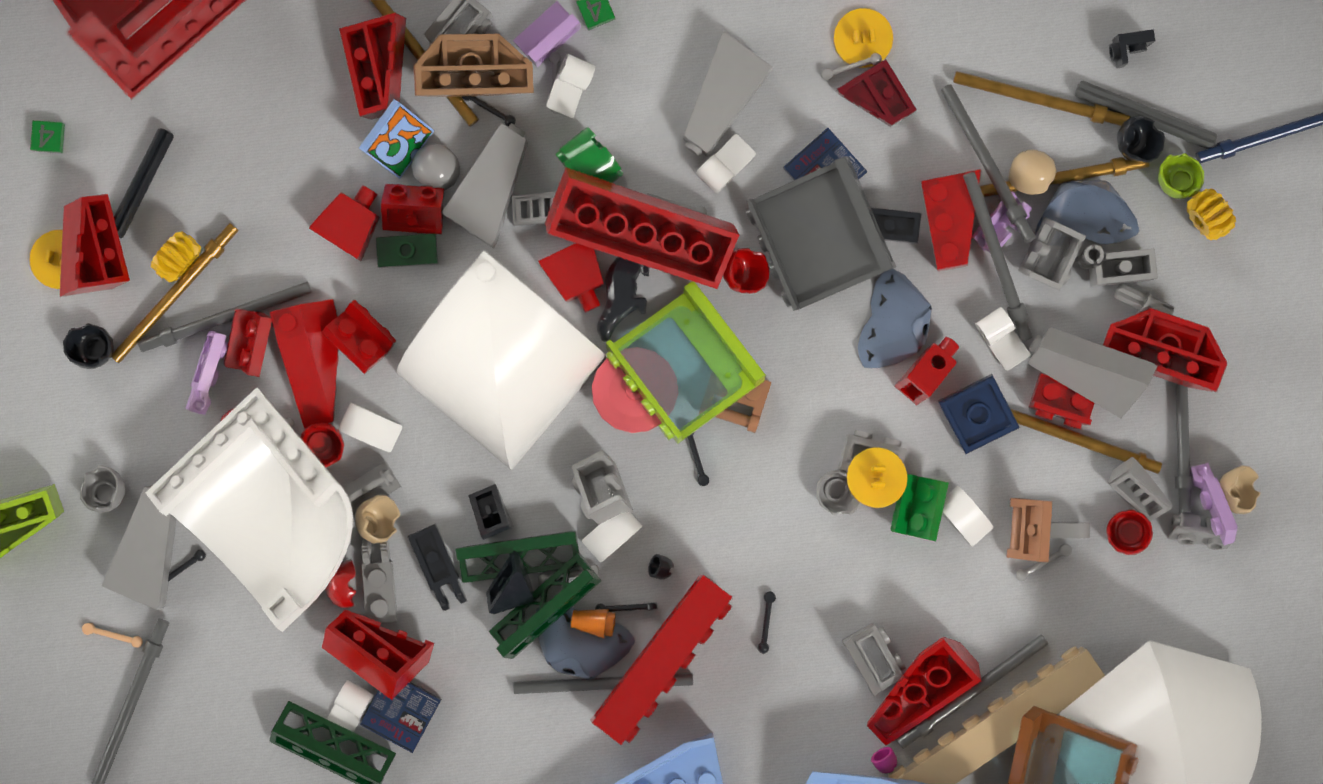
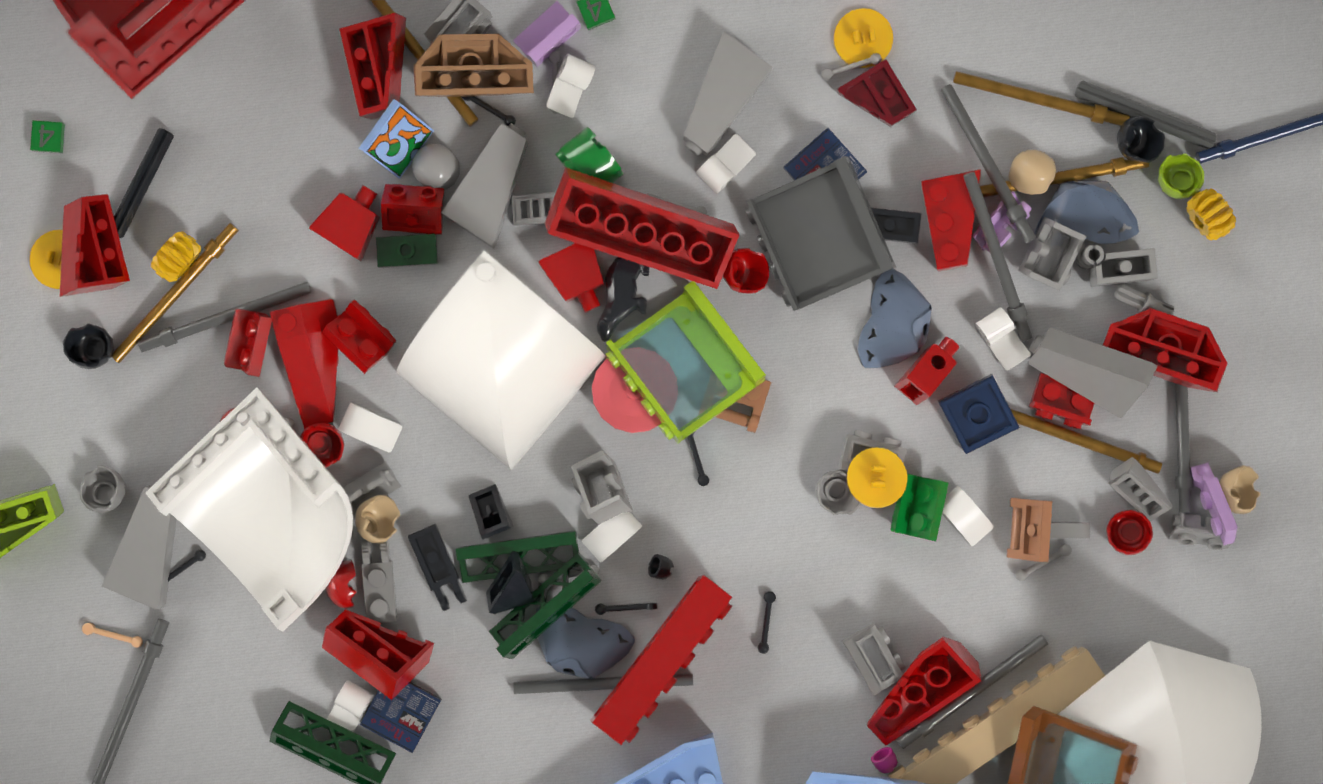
(206, 373): lavender hinge -> none
(595, 622): orange cone -> none
(1134, 41): black bracket -> none

